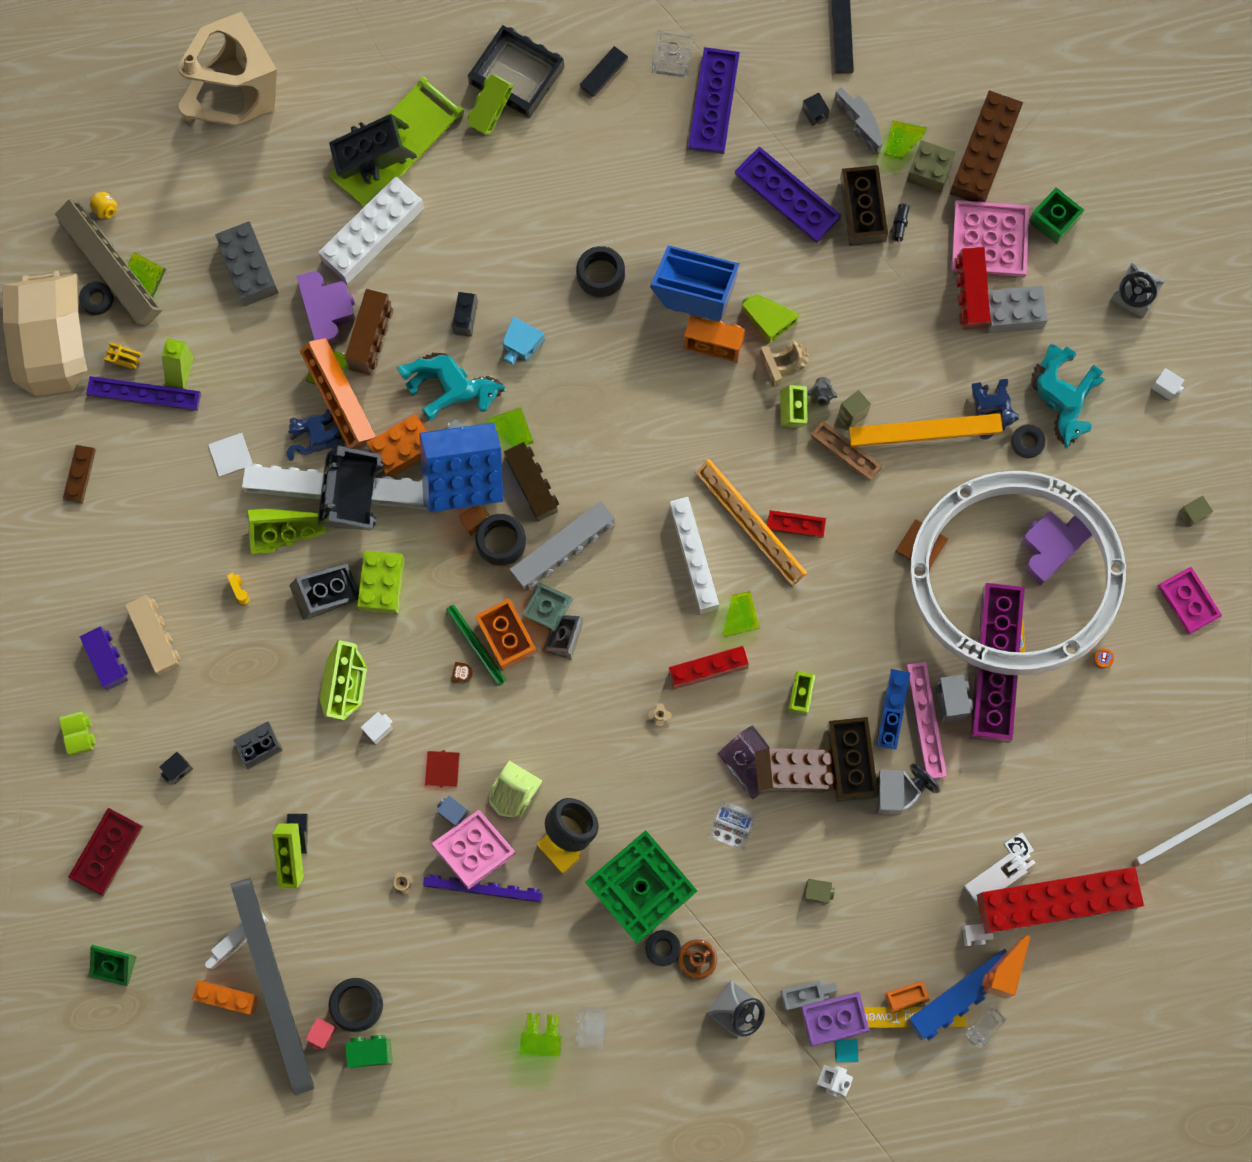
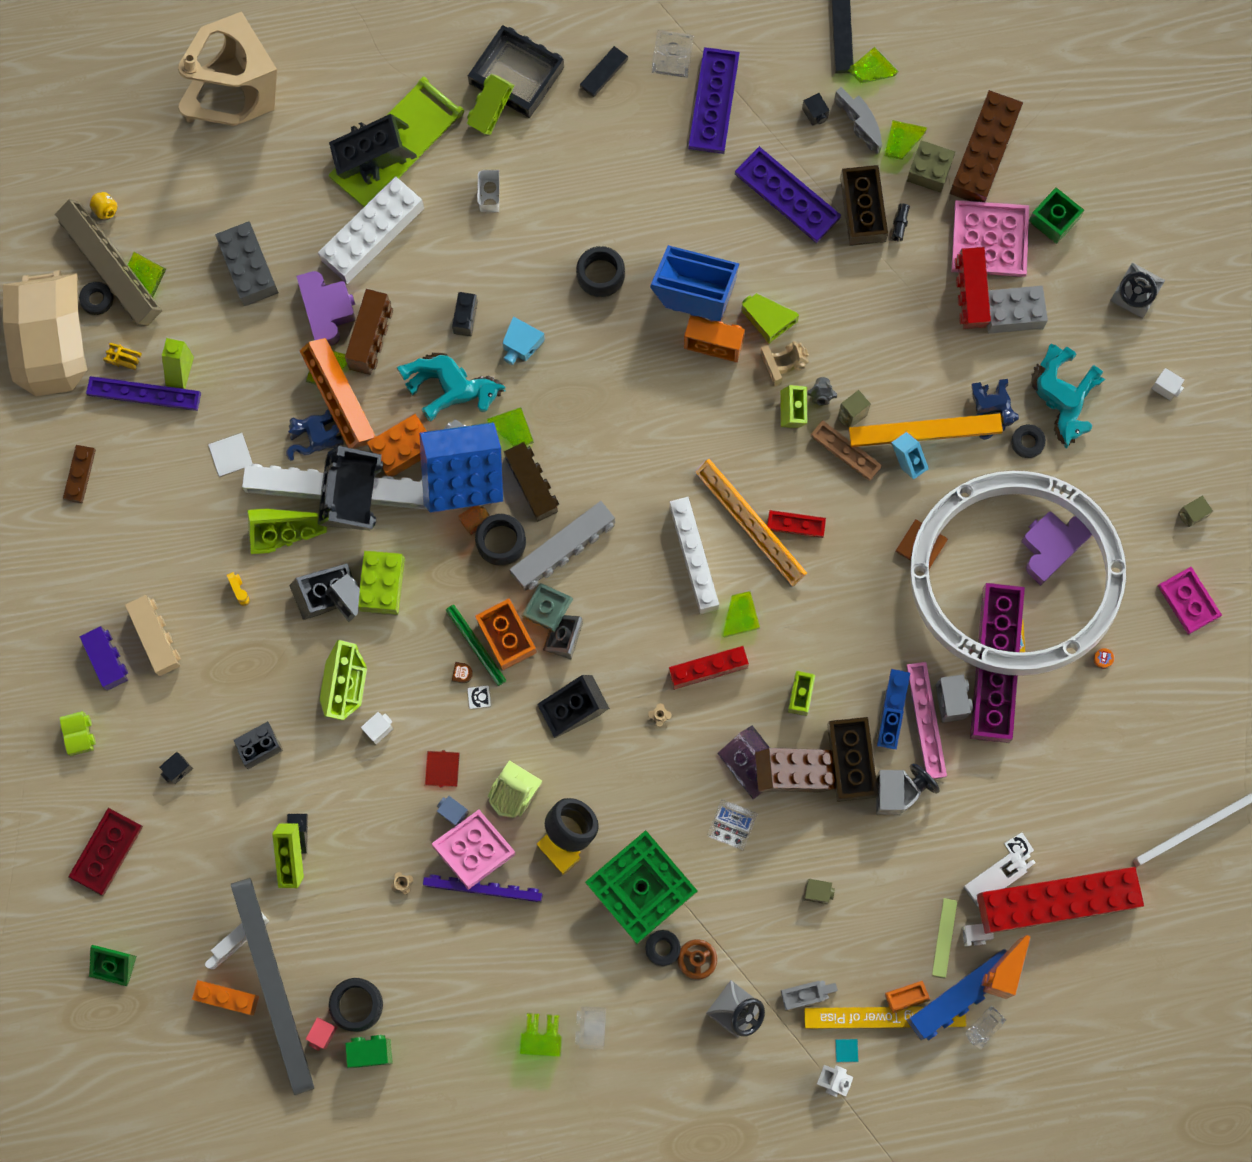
(345, 596): none -> slope
(479, 697): none -> white sticker
(483, 177): none -> white piece
(573, 705): none -> black slope
(835, 1019): medium lavender tile -> none
(872, 67): none -> clear neon green wing
(910, 455): none -> medium azure brick
(944, 938): none -> yellowish green sticker

